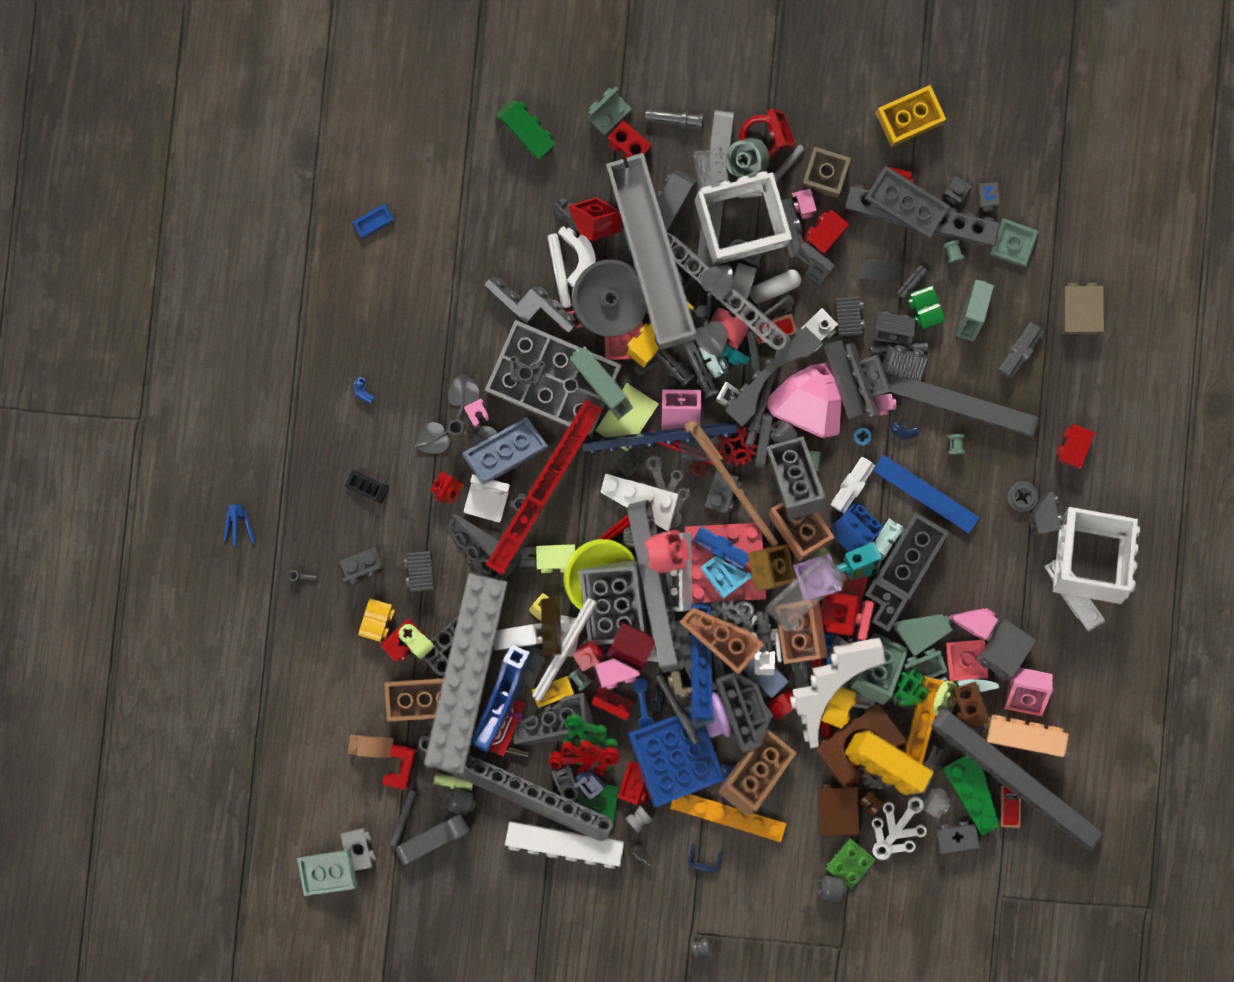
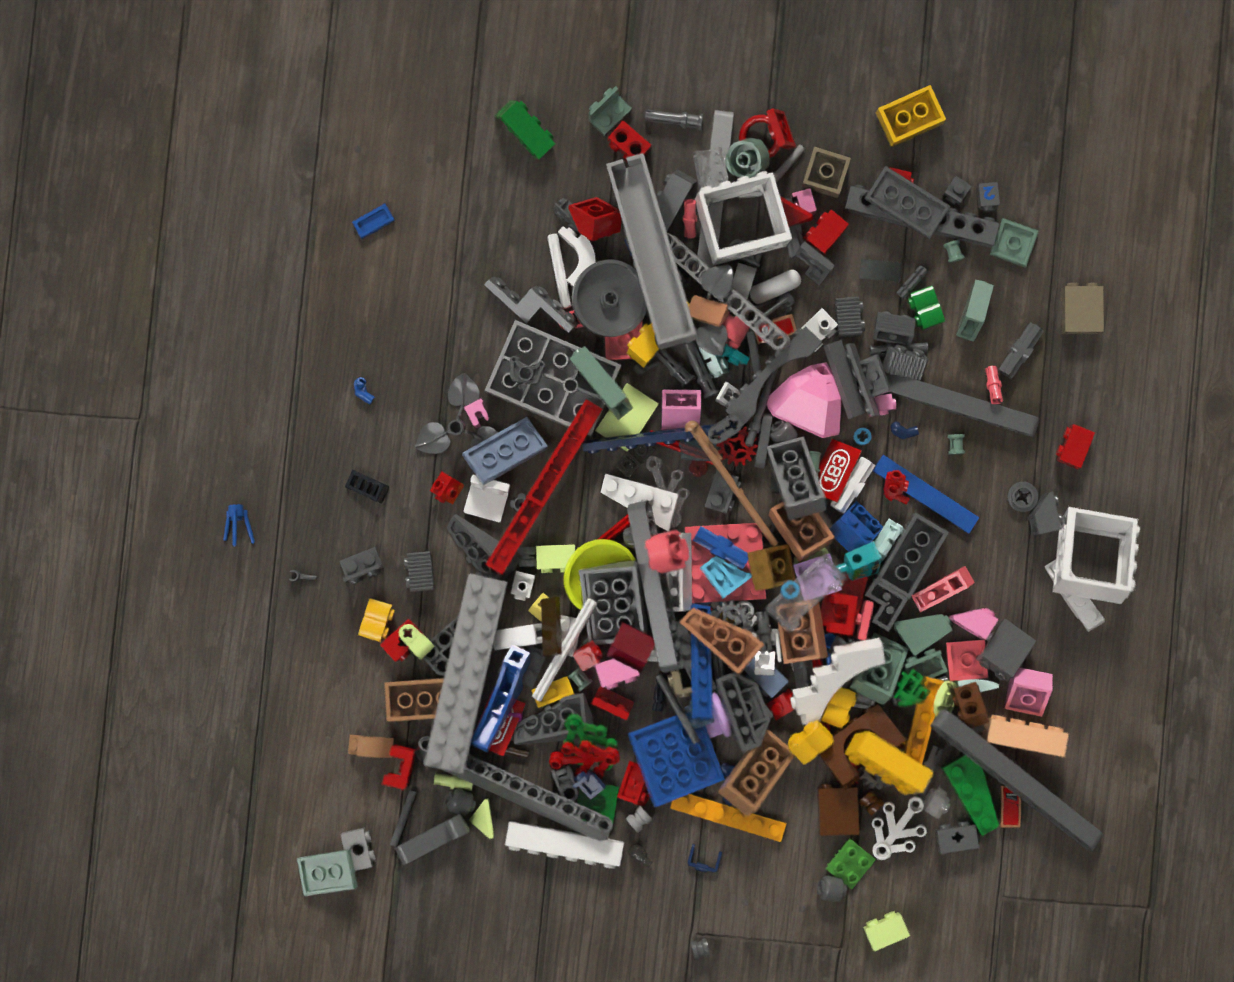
(483, 820): none -> yellowish green slope
(525, 578): none -> white brick
(640, 686): blue bar -> none
(690, 218): none -> coral pin
(708, 311): none -> nougat slope
(727, 432): none -> dark grey beam
(786, 585): none -> dark azure bush
(795, 214): none -> red slope
(810, 741): none -> yellow brick
(836, 468): none -> red sticker
(886, 930): none -> yellowish green brick
(895, 485): none -> red piece
(943, 589): none -> coral slope
(994, 385): none -> coral pin

